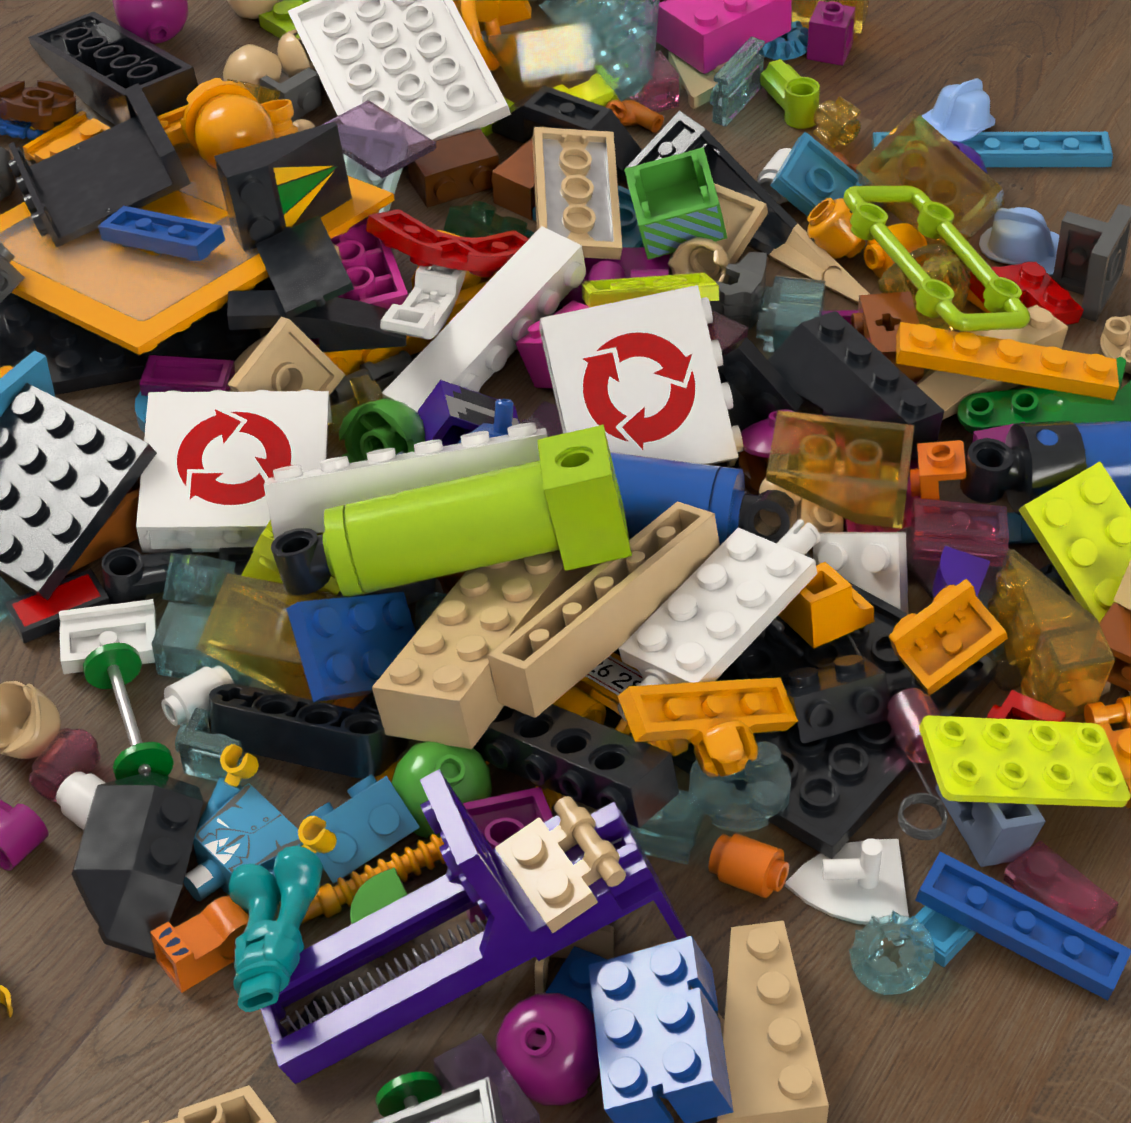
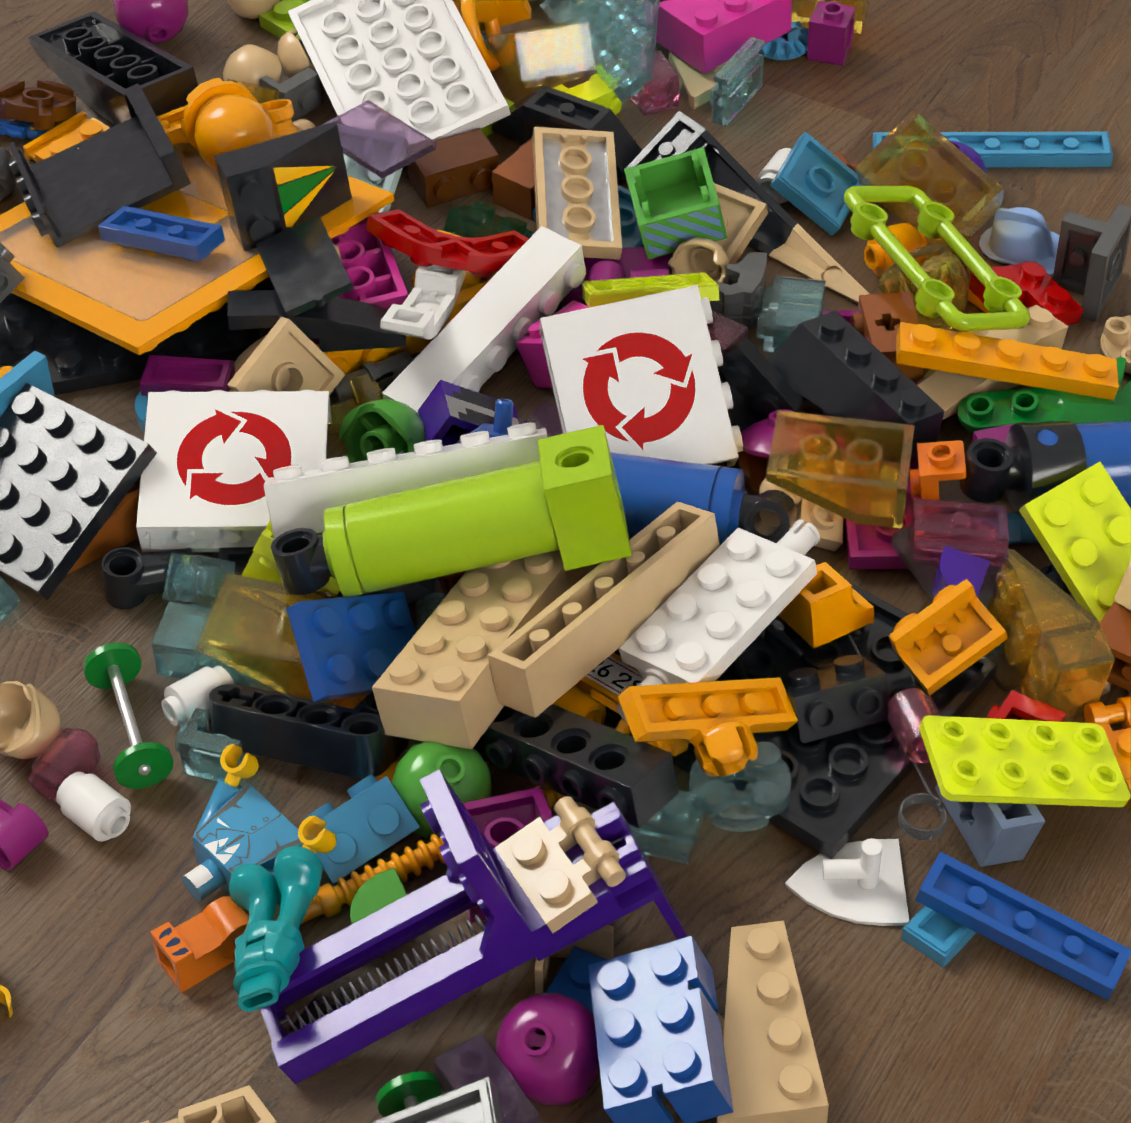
(38, 617): tile -> none
(96, 626): white plate -> none
(136, 856): black wedge -> none
(634, 113): orange arm -> none
(748, 864): orange brick -> none
(792, 92): lime piece -> none
(831, 229): light orange head -> none
(837, 122): clear yellow gear -> none
(869, 561): white wing -> none
(882, 974): clear light blue gear -> none
(961, 111): light blue piece -> none
(1060, 886): clear pink plate -> none

